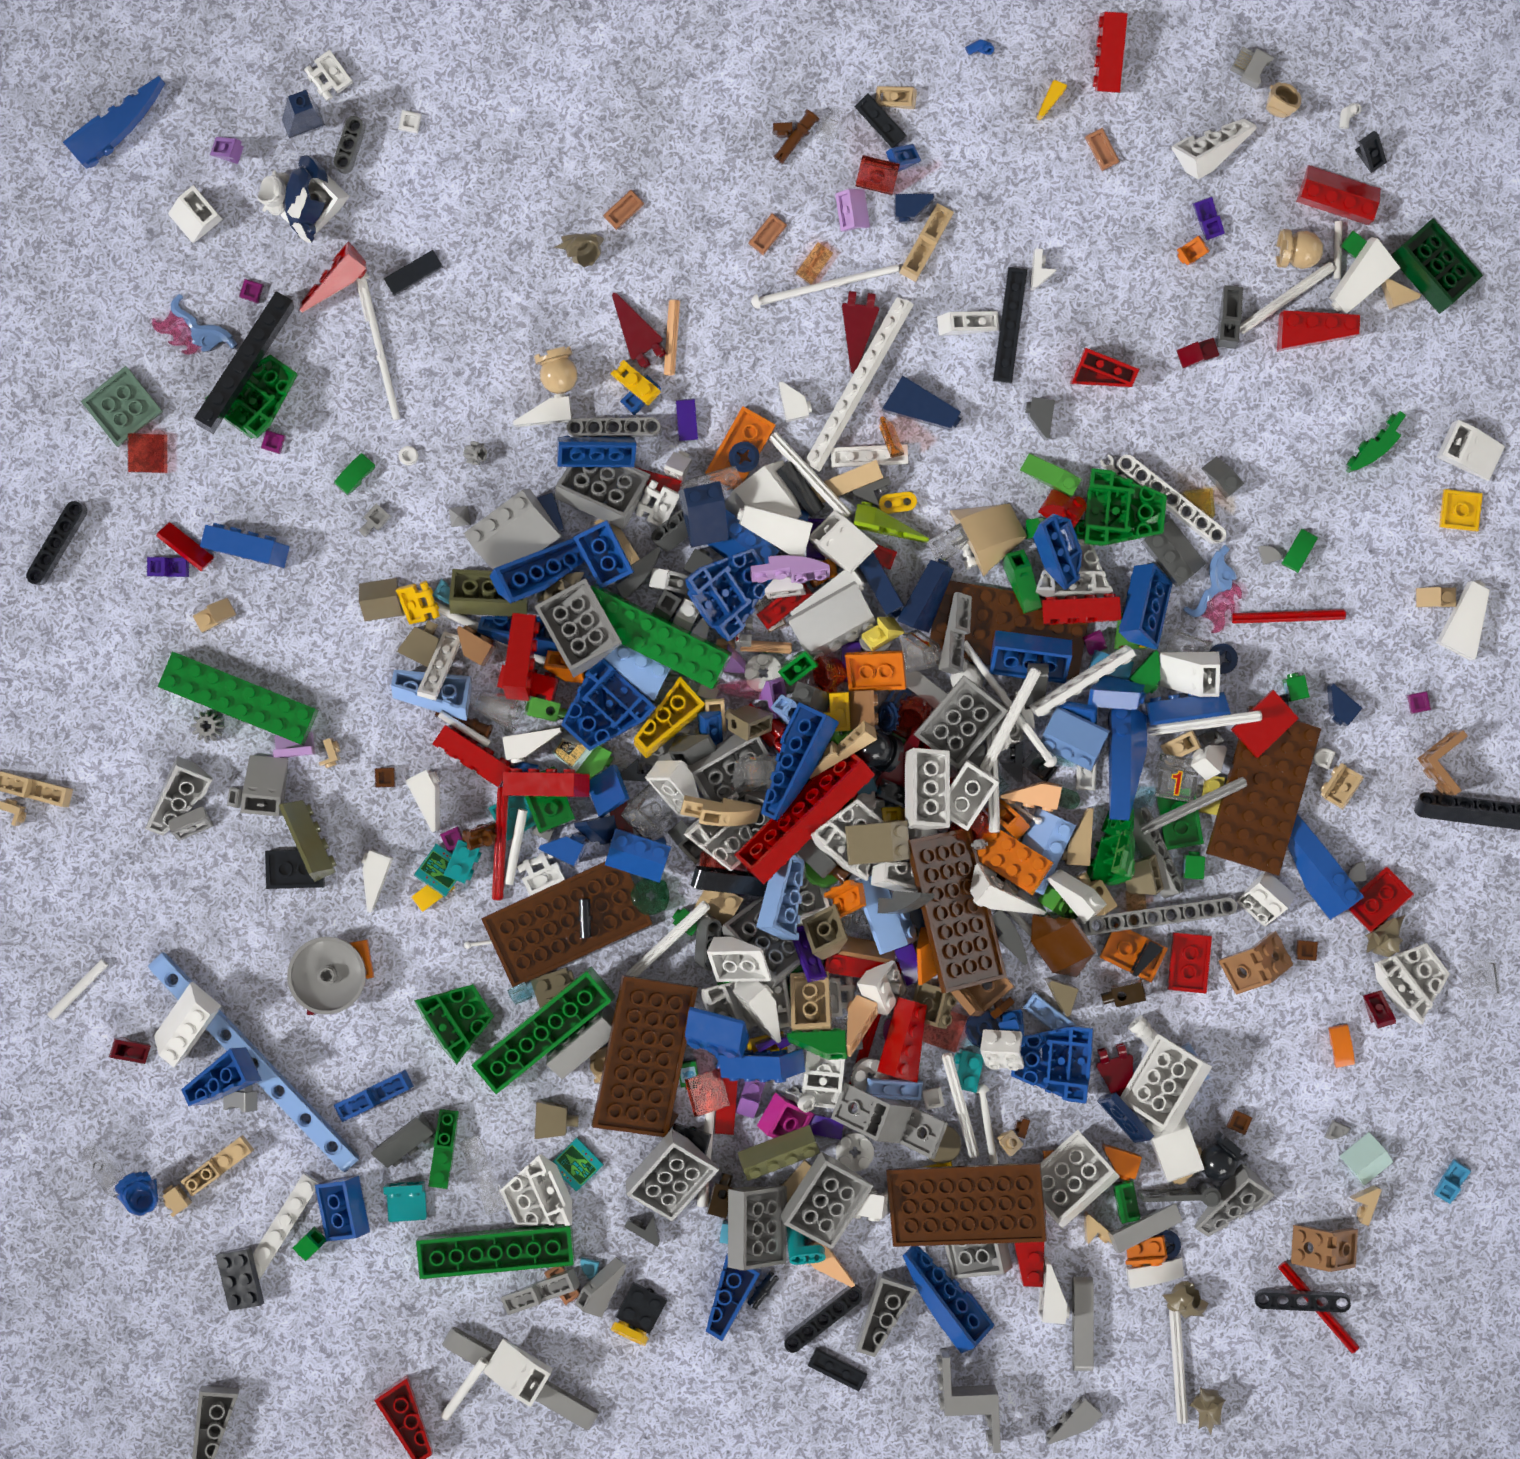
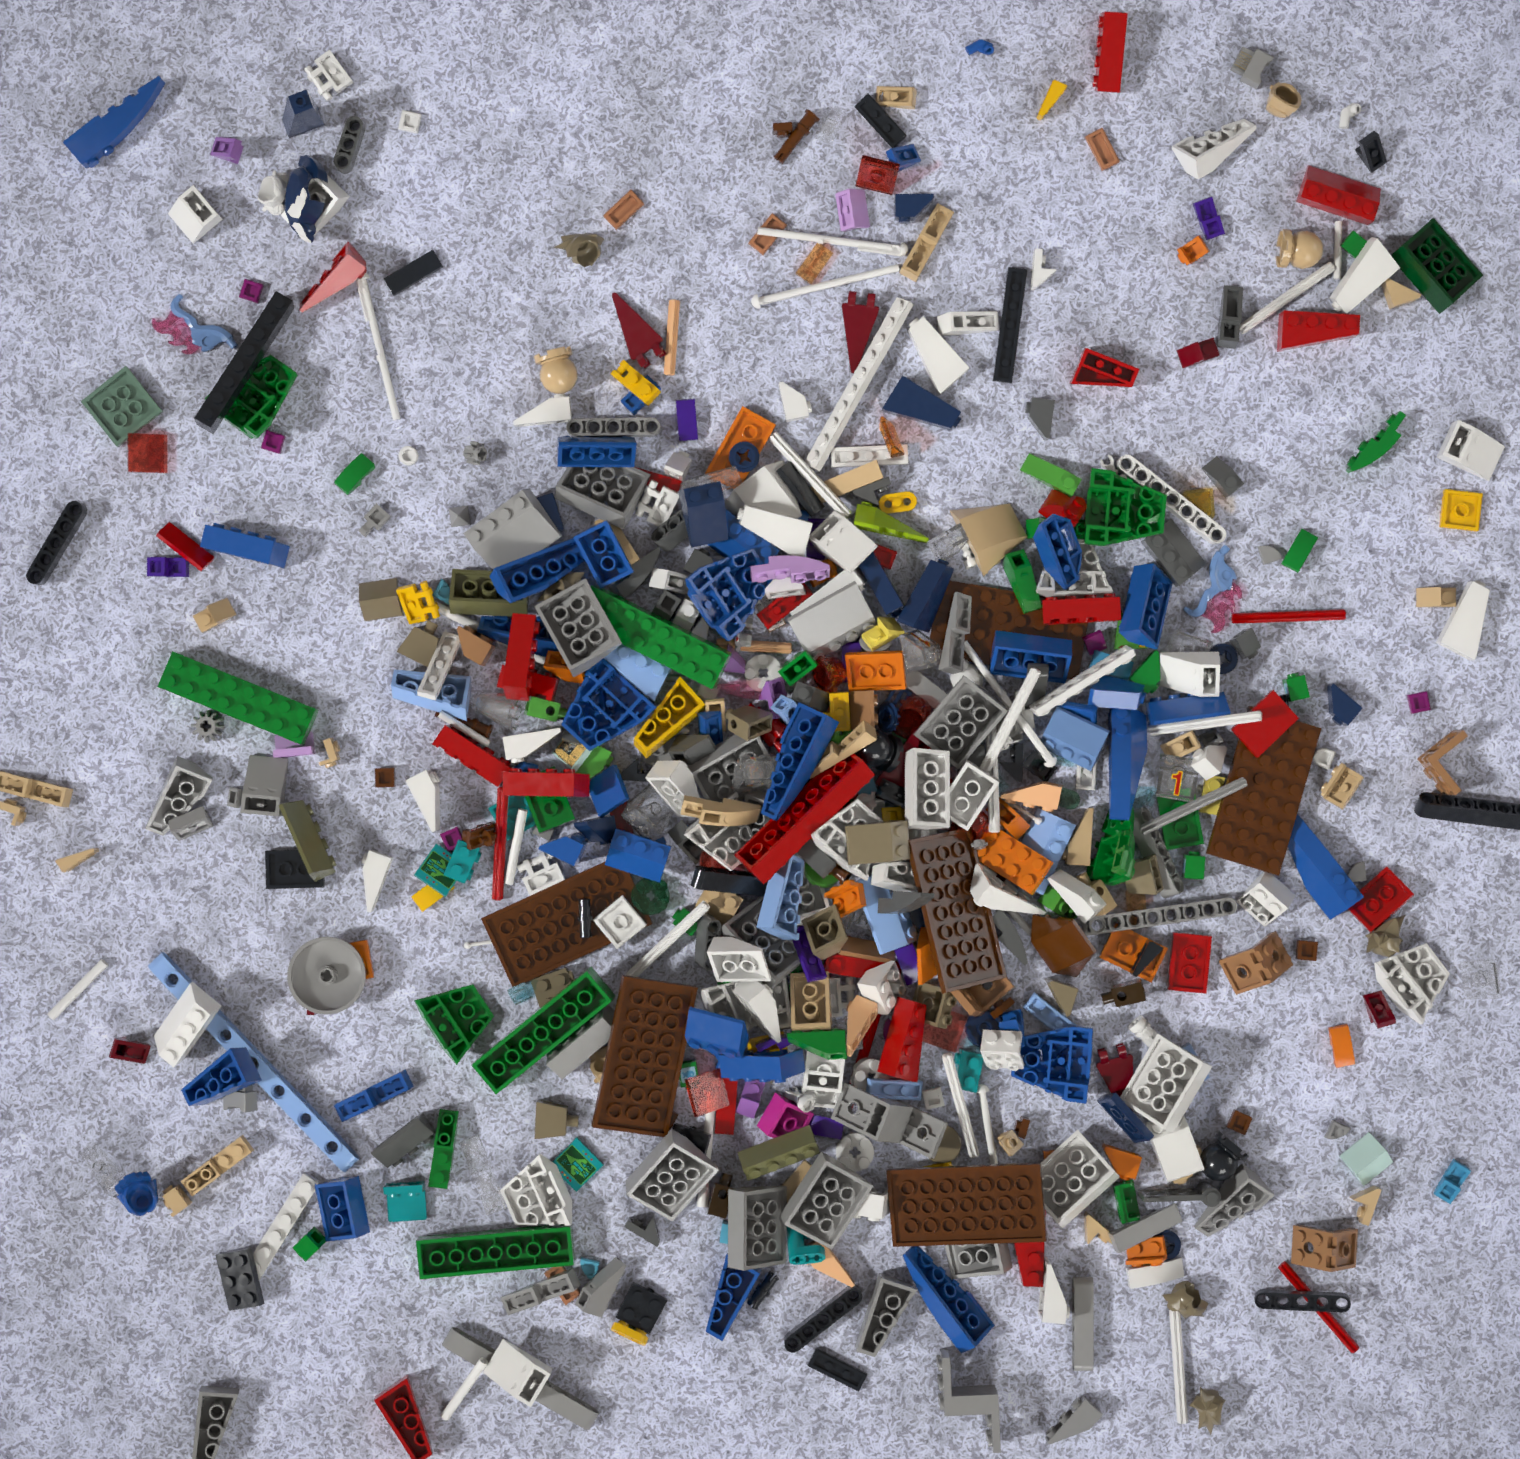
(70, 862): none -> tan slope
(619, 922): none -> white tile
(867, 246): none -> white bar
(937, 356): none -> white slope
(1246, 643): none -> dark grey slope

